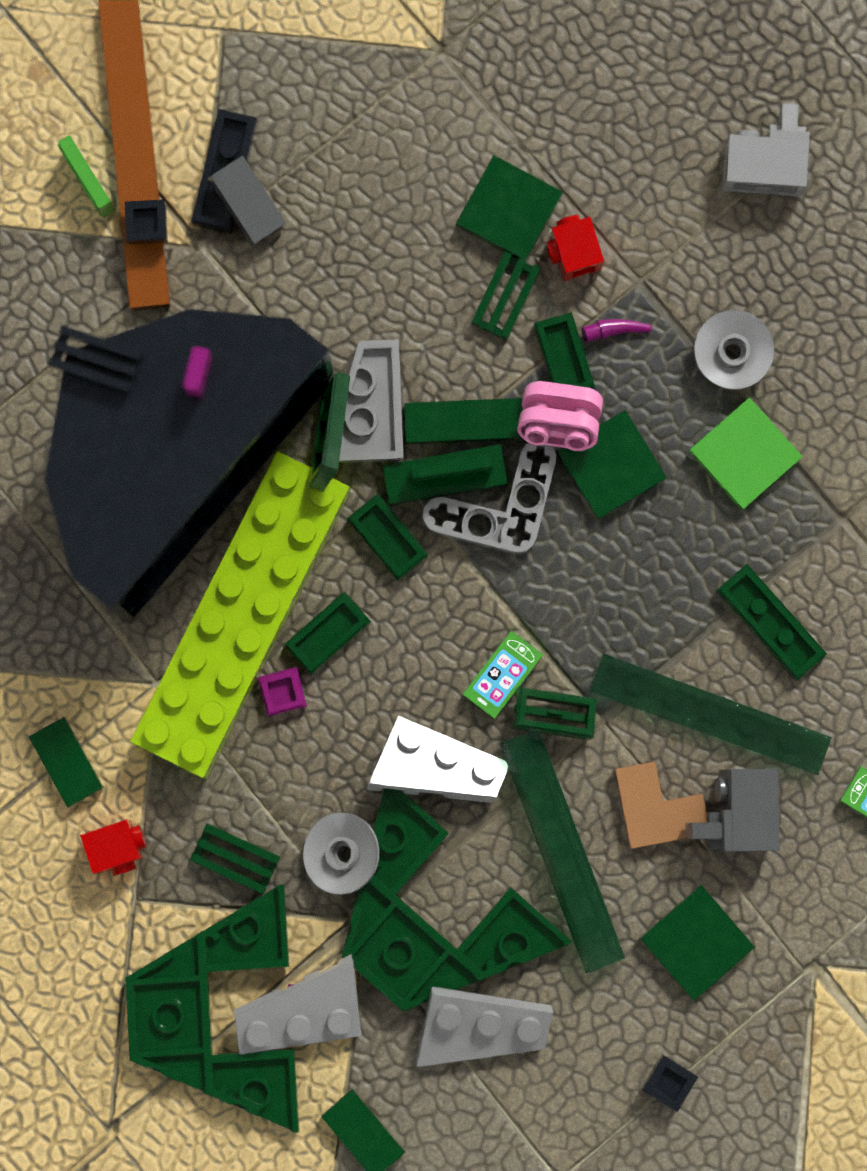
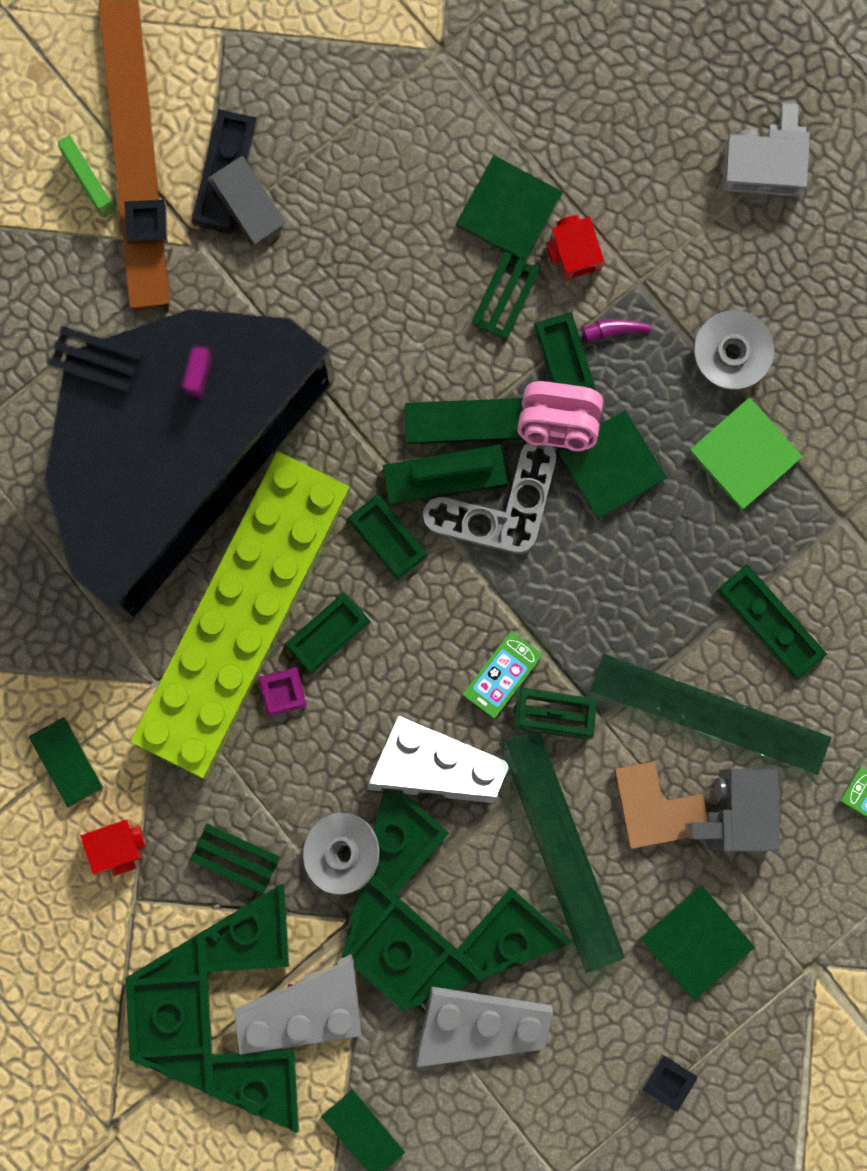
(329, 431): dark green tile -> none
(373, 405): light grey wing -> none

